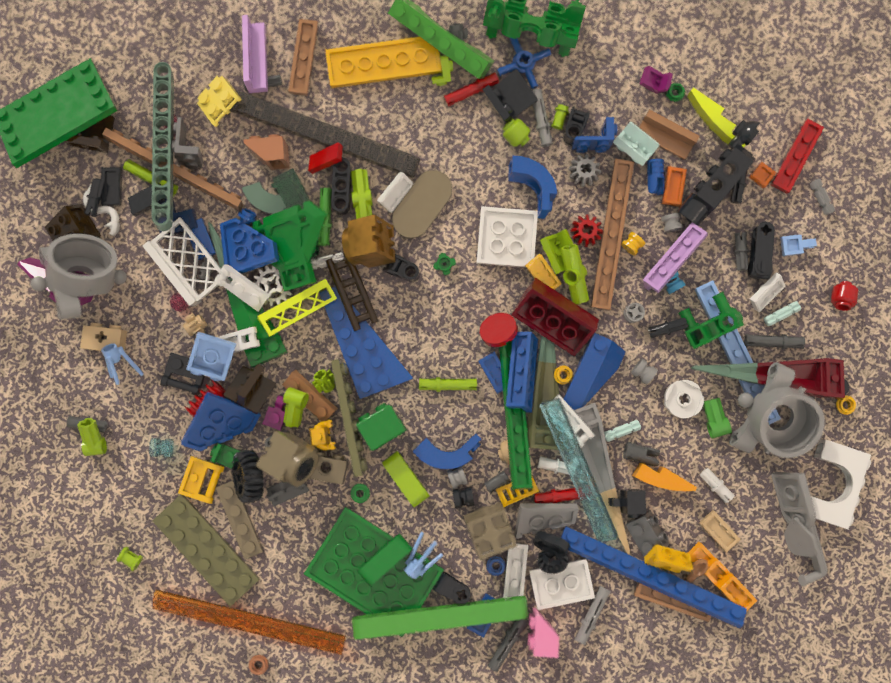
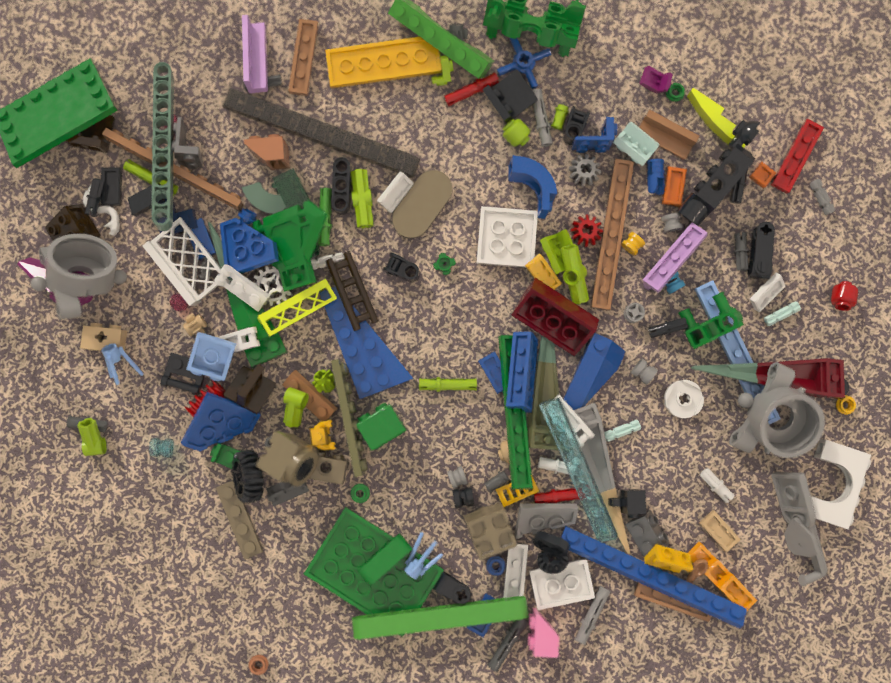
(129, 558): lime bush -> none
(195, 477): yellow plate -> none
(206, 549): olive plate -> none
(218, 99): light yellow plate -> none
(248, 622): clear orange plate -> none
(275, 415): magenta plate -> none
(325, 158): red tile -> none
(369, 241): pearl gold piece -> none
(405, 479): lime beam -> none
(446, 460): blue arch -> none
(498, 329): red tile -> none
(569, 375): yellow plate -> none
(638, 453): dark grey hinge -> none
(662, 478): light orange slope -> none
(717, 423): bright green piece -> none
(774, 341): dark grey pin -> none
(795, 245): light blue plate -> none

